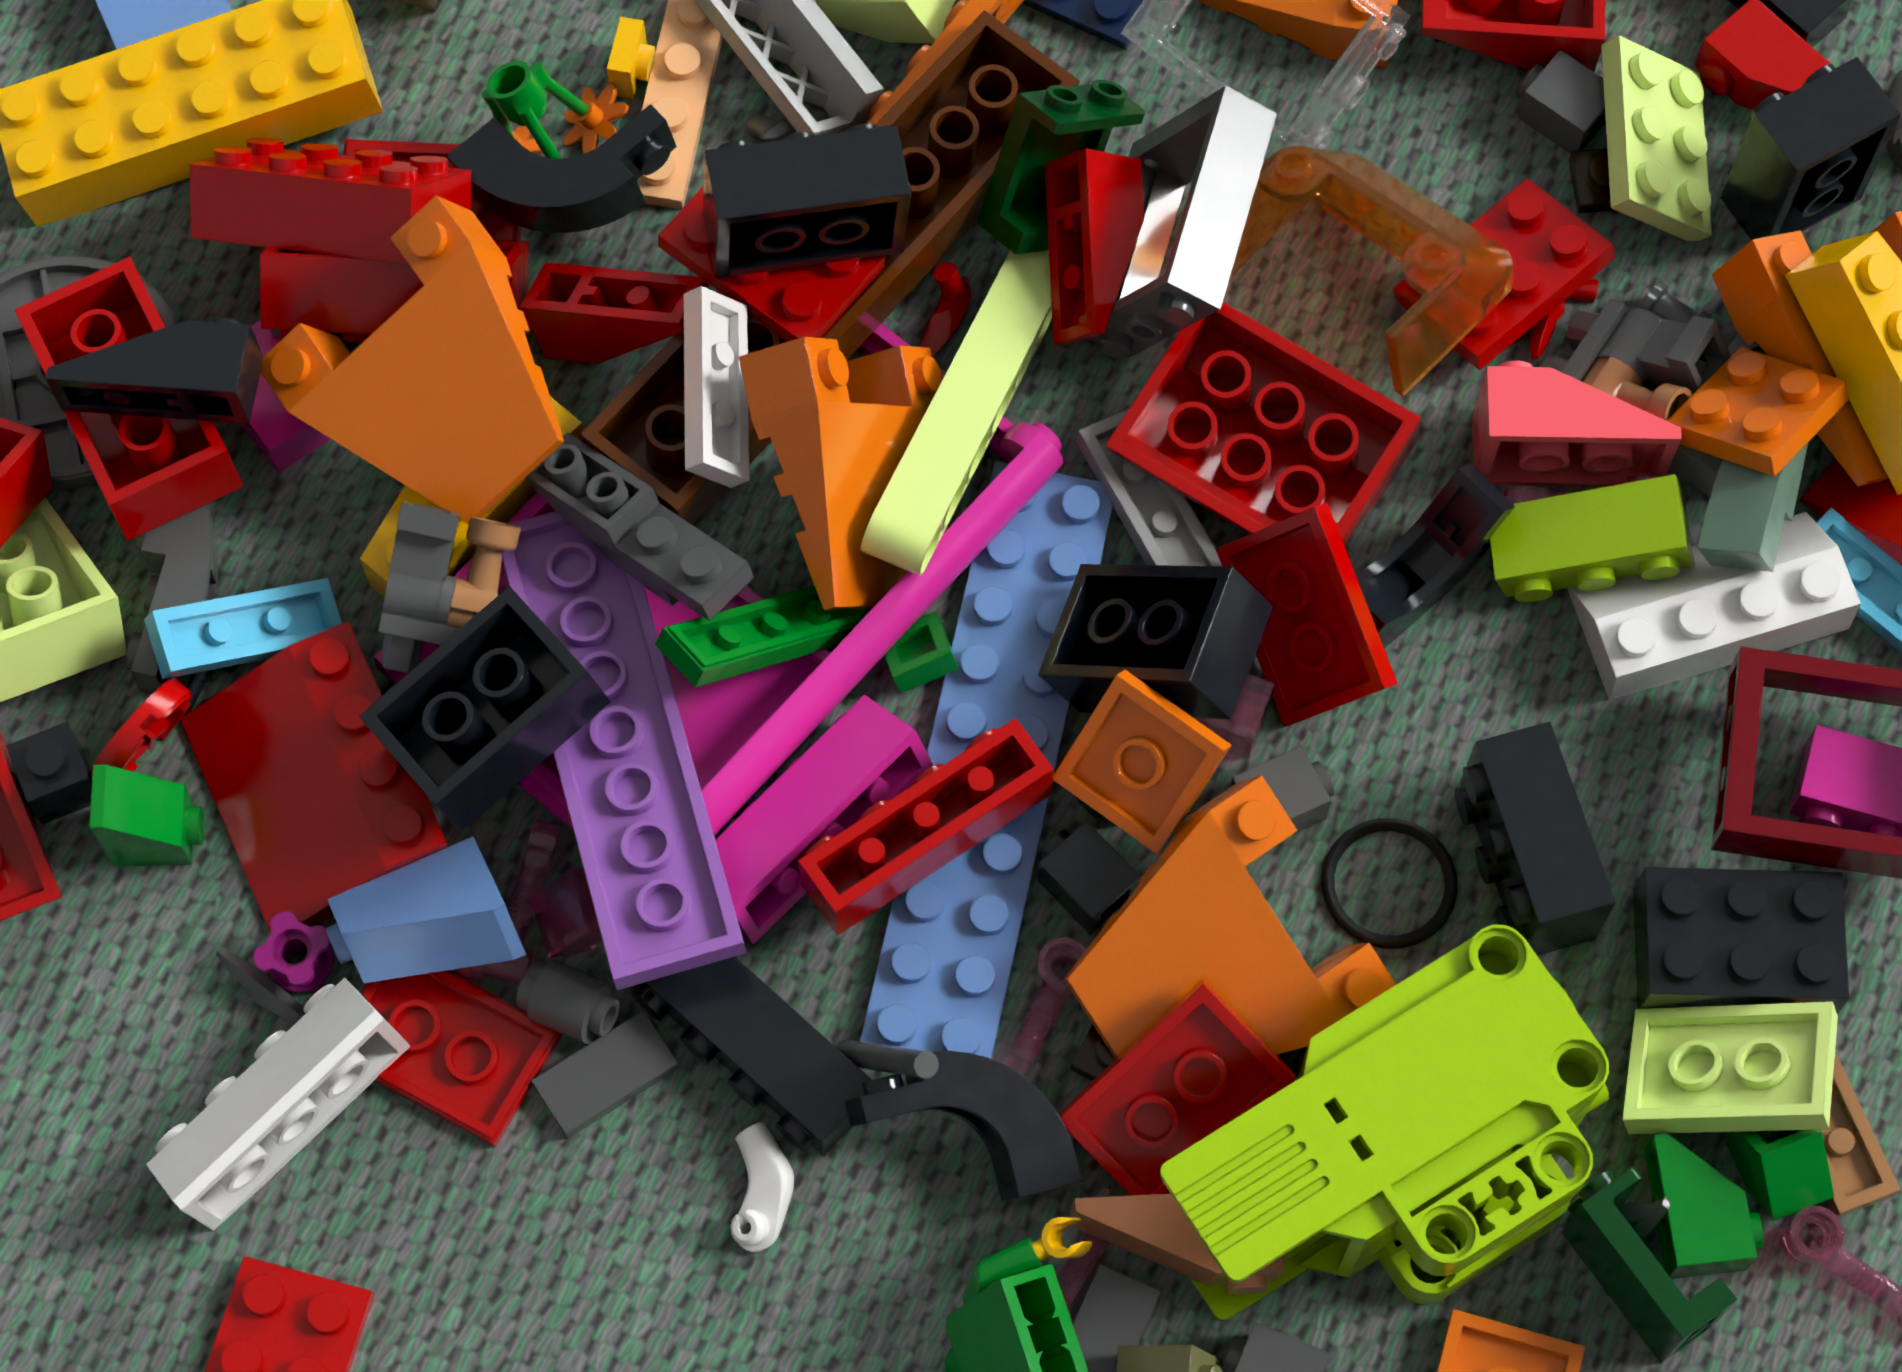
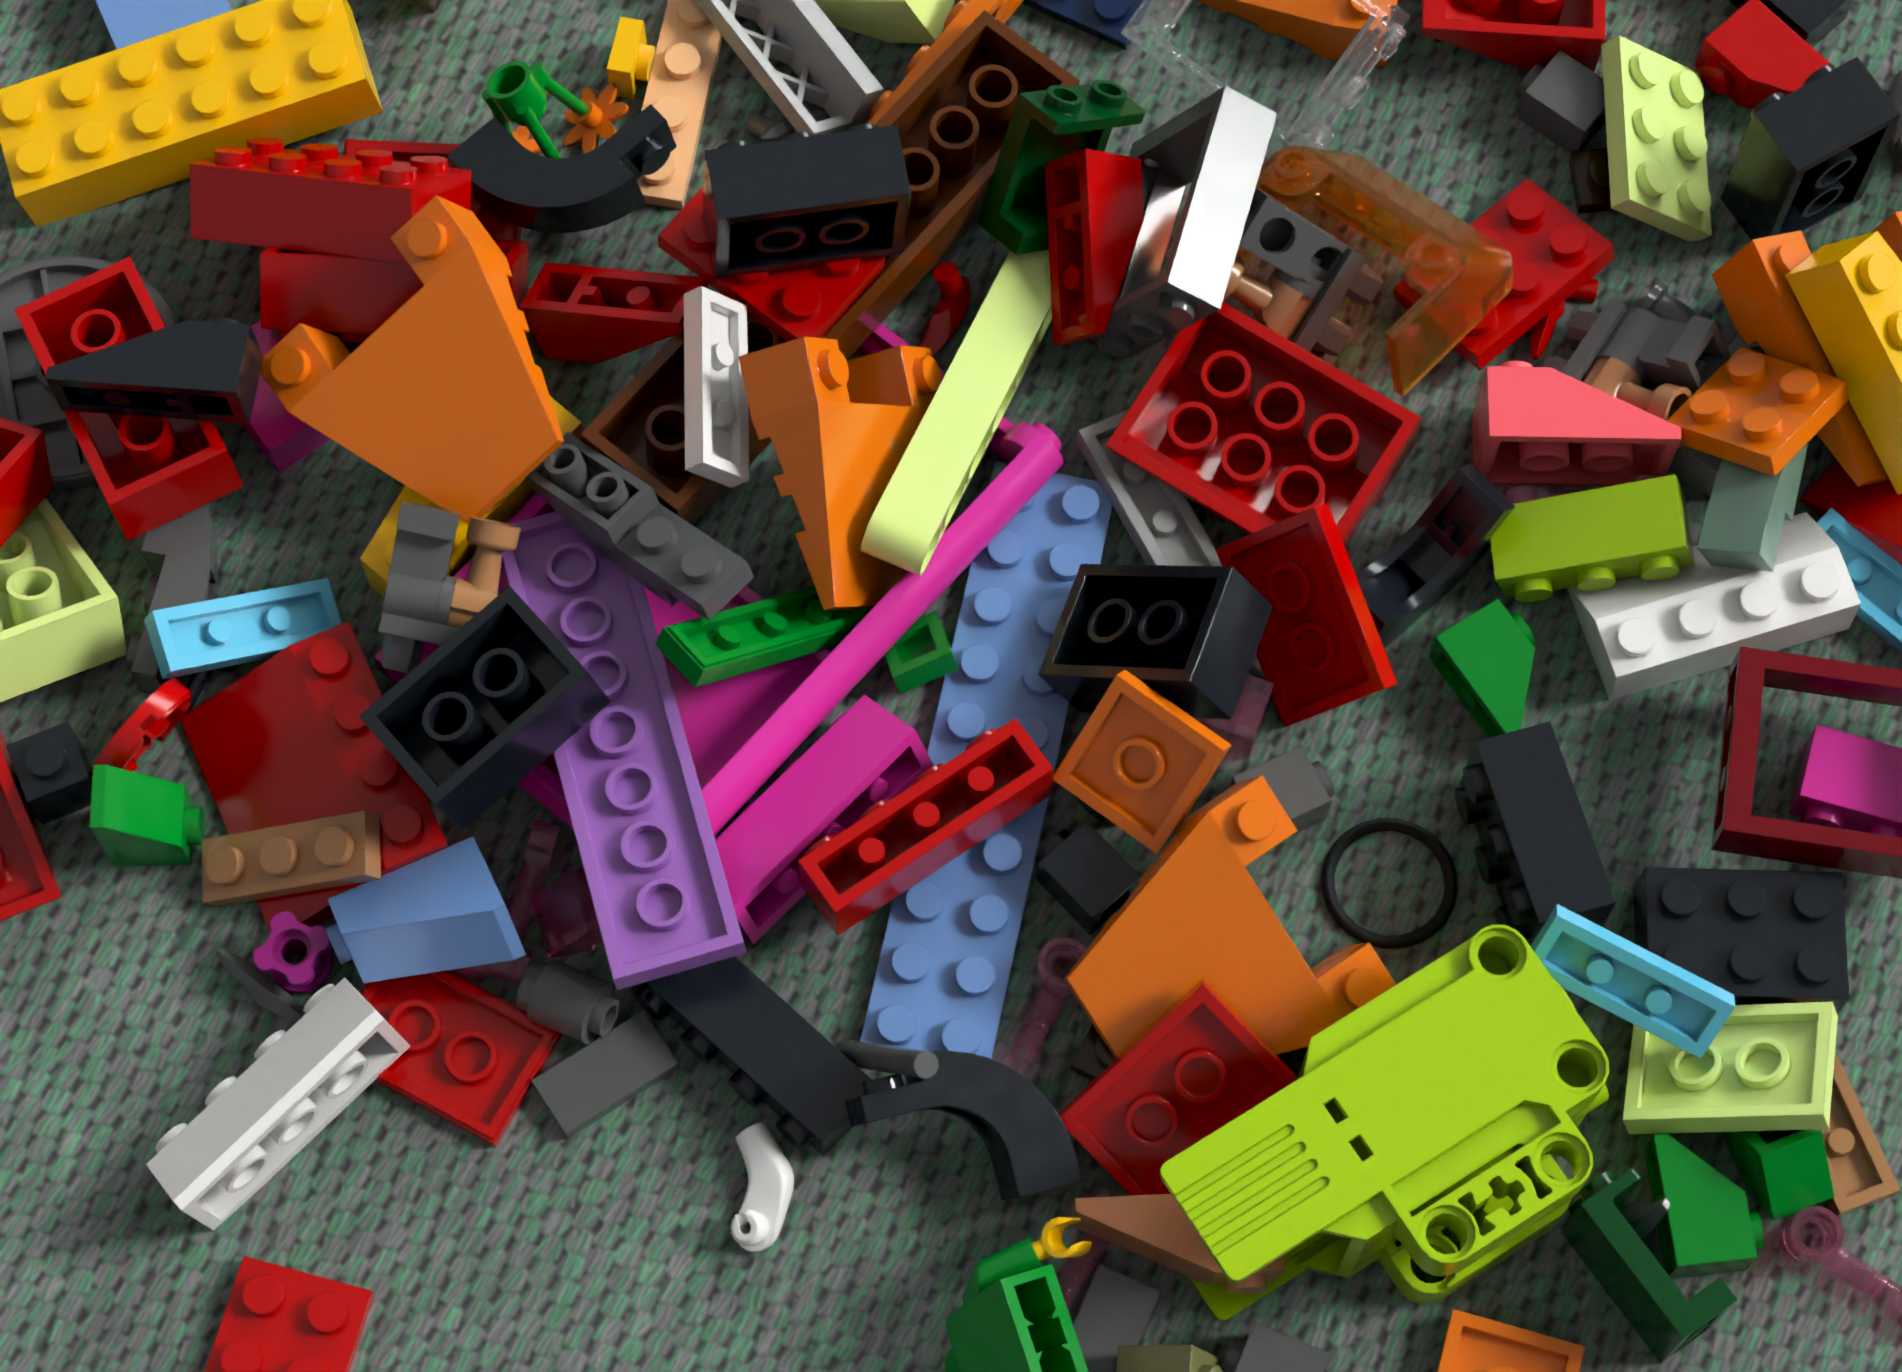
(291, 859): none -> medium nougat plate
(1308, 277): none -> dark grey hips
(1488, 666): none -> green slope
(1632, 981): none -> medium azure plate

